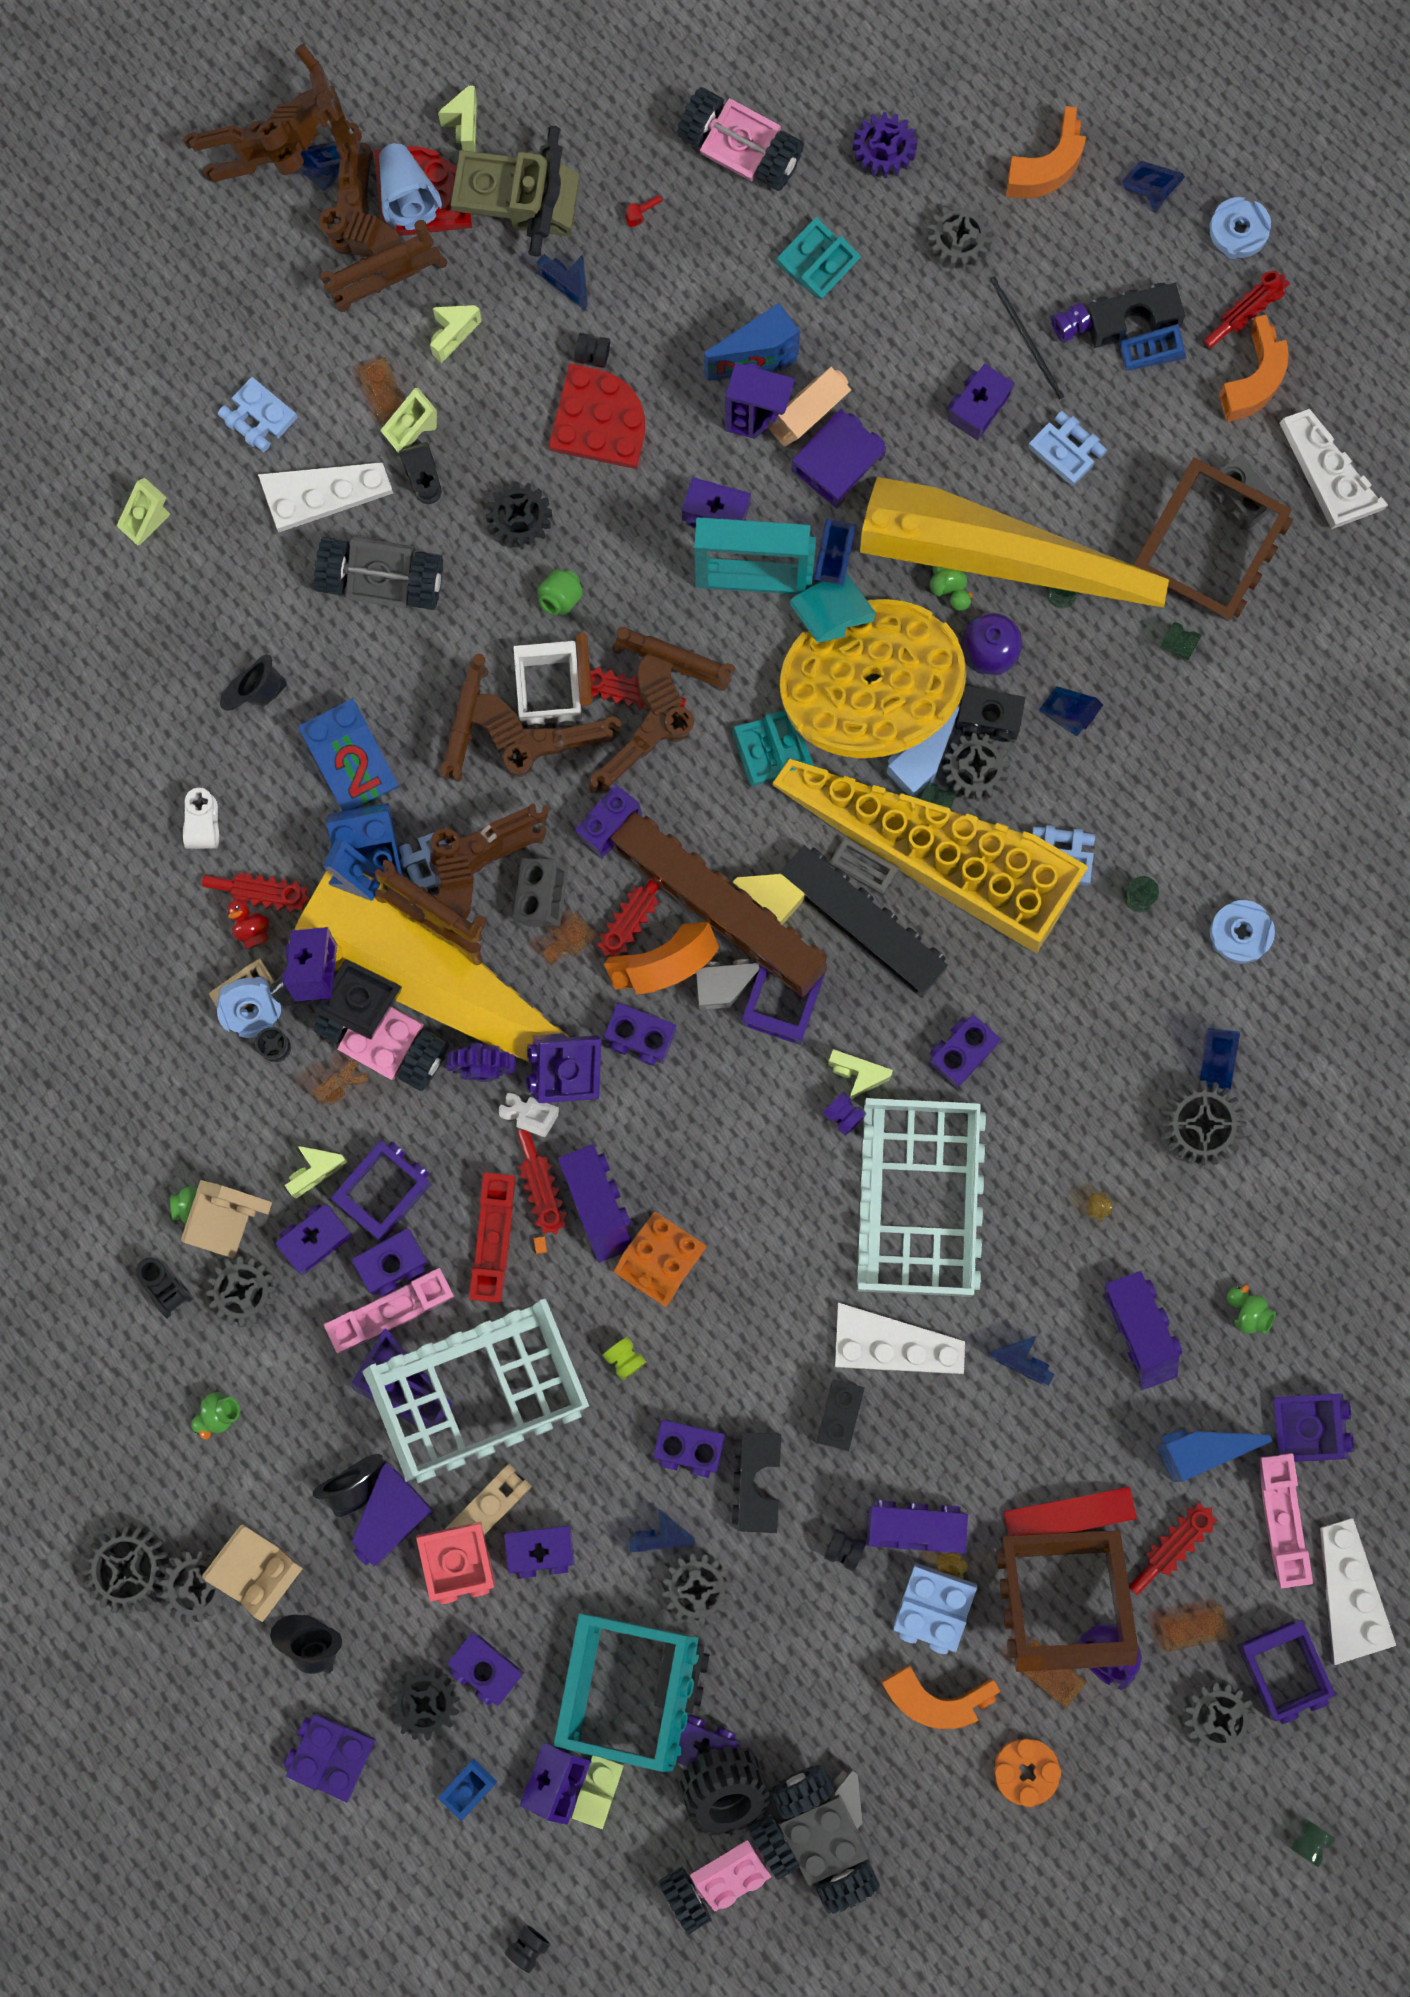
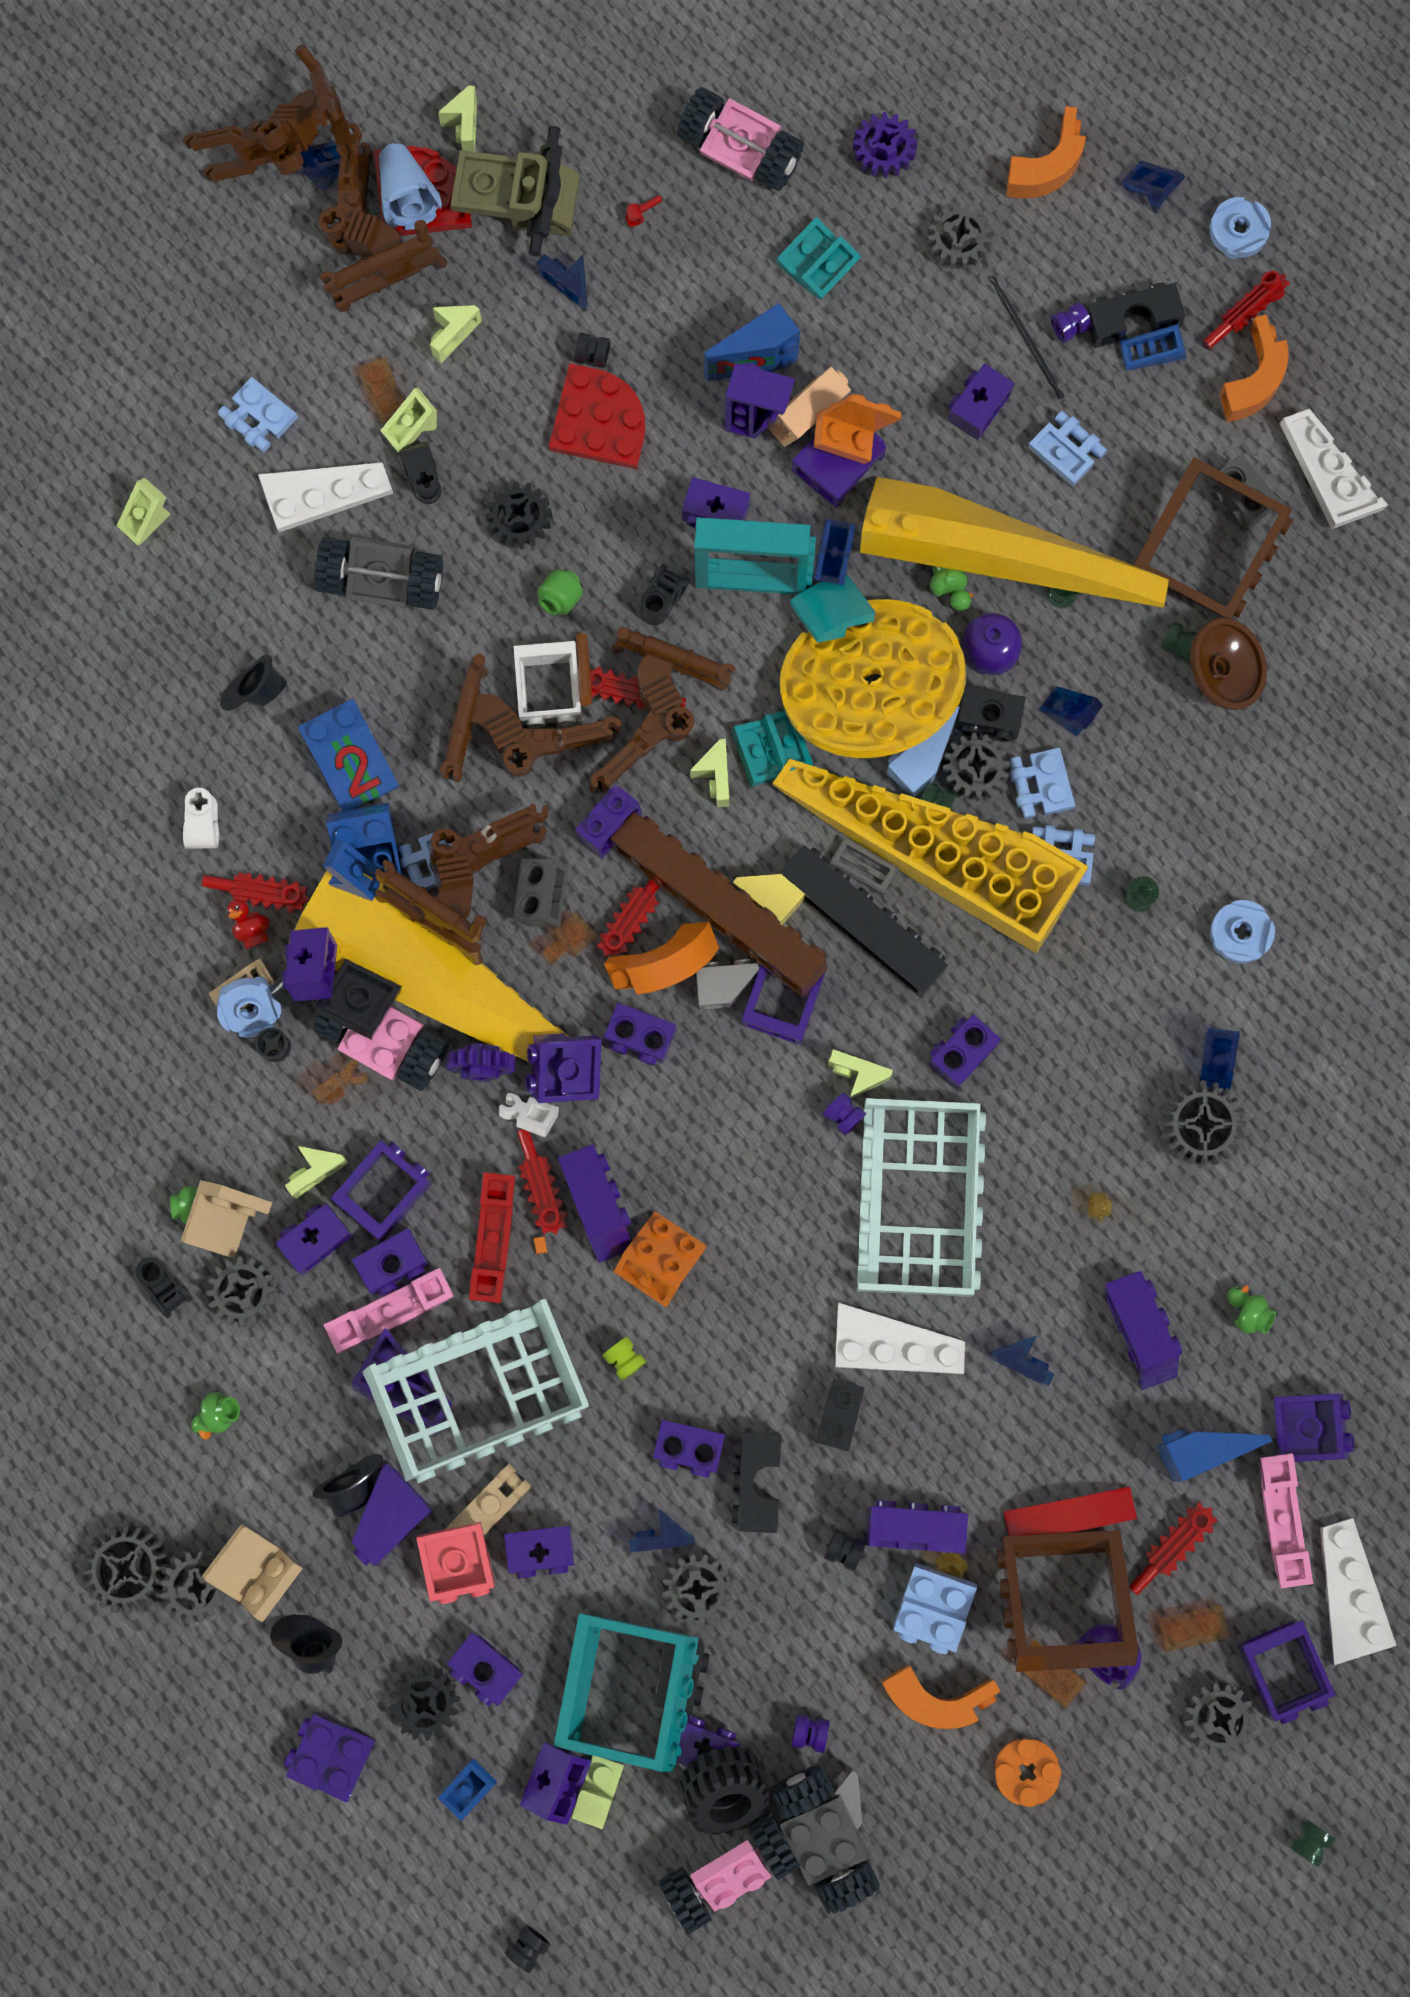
(664, 590): none -> black piece
(715, 765): none -> yellowish green slope
(818, 1733): none -> dark purple wheel
(849, 427): none -> orange bracket
(1051, 783): none -> light blue plate
(1228, 664): none -> reddish brown dish

